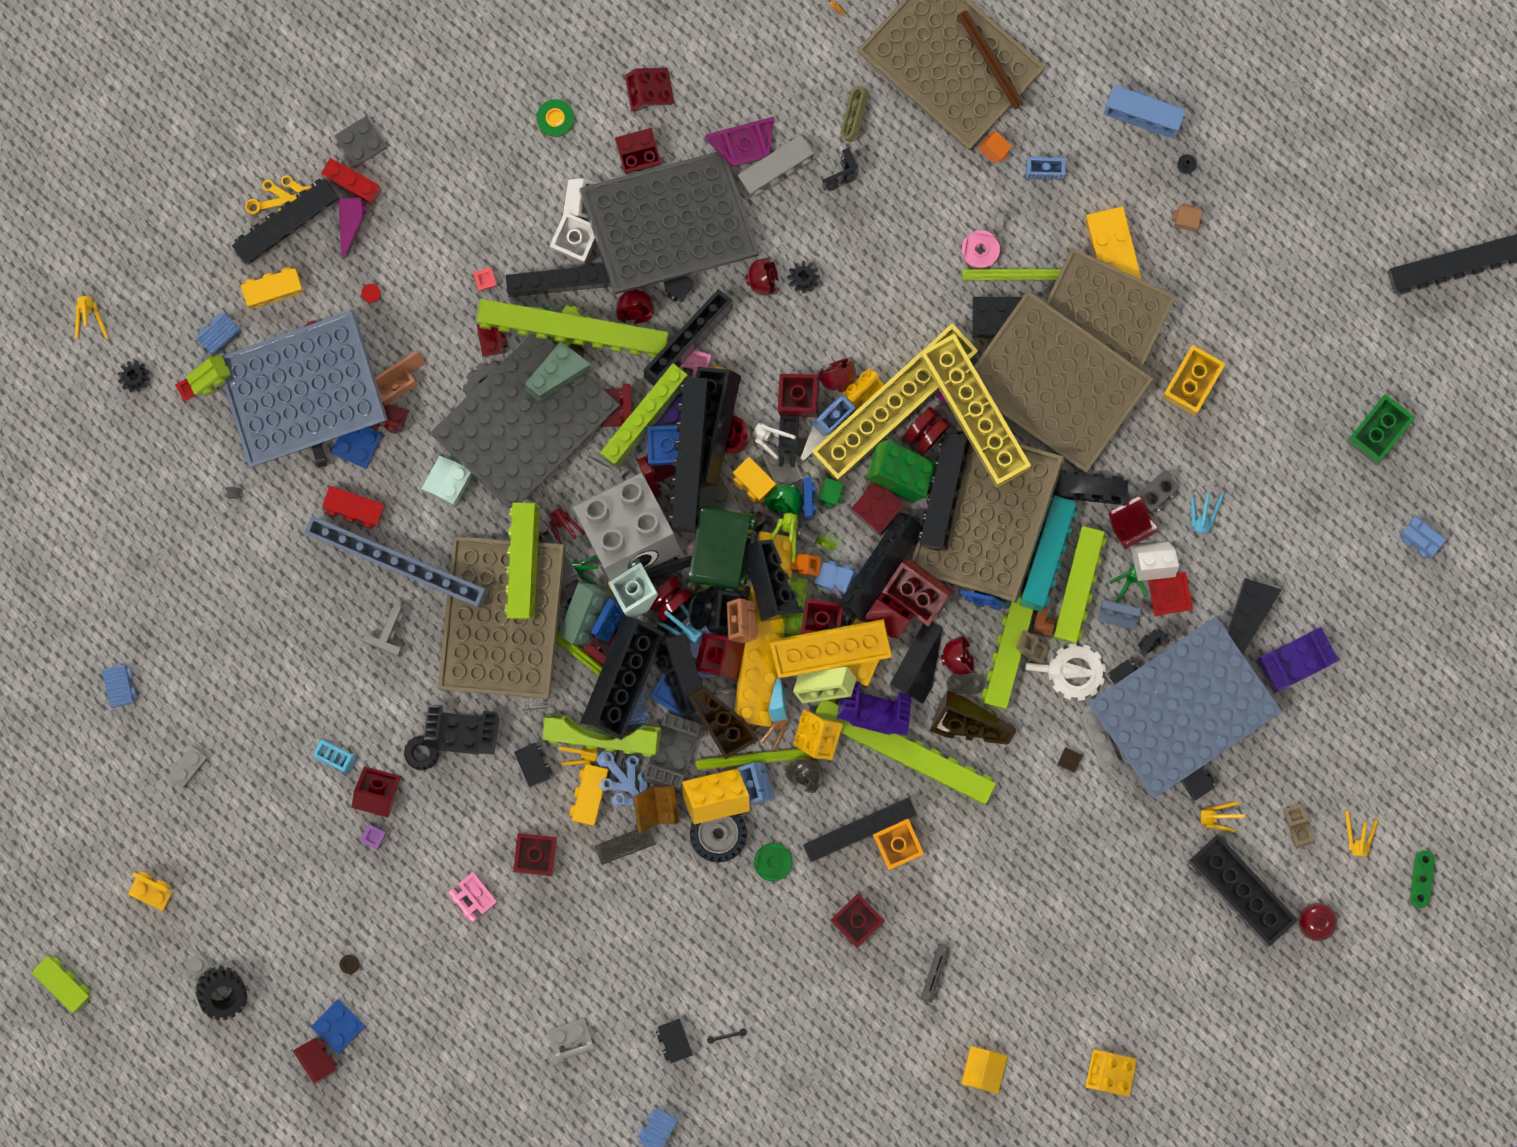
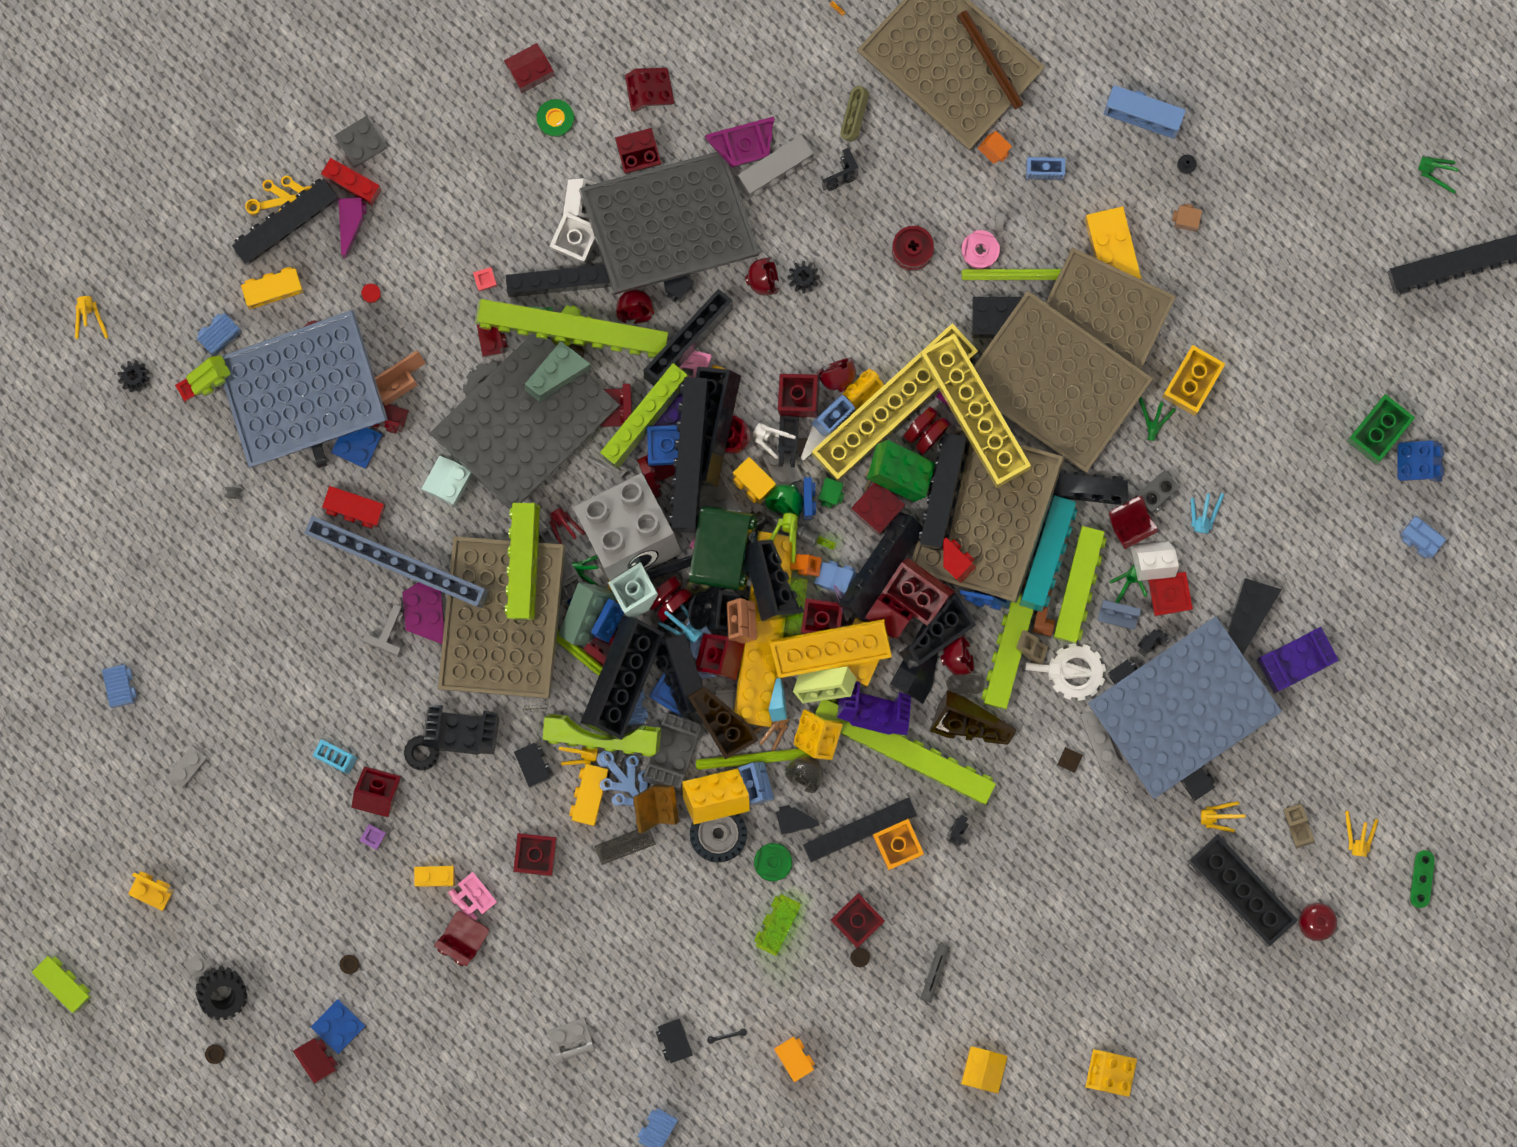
(215, 1054): none -> dark brown tile
(424, 612): none -> magenta wing
(434, 876): none -> yellow brick
(462, 939): none -> dark red bracket
(529, 68): none -> dark red slope
(777, 924): none -> clear neon green brick
(794, 820): none -> black slope
(794, 1058): none -> light orange brick
(859, 957): none -> dark brown tile
(904, 255): none -> dark red wheel
(944, 628): none -> black wedge
(956, 562): none -> red slope
(958, 828): none -> black bracket
(1154, 426): none -> green plant
(1420, 461): none -> blue bracket
(1428, 164): none -> green plant

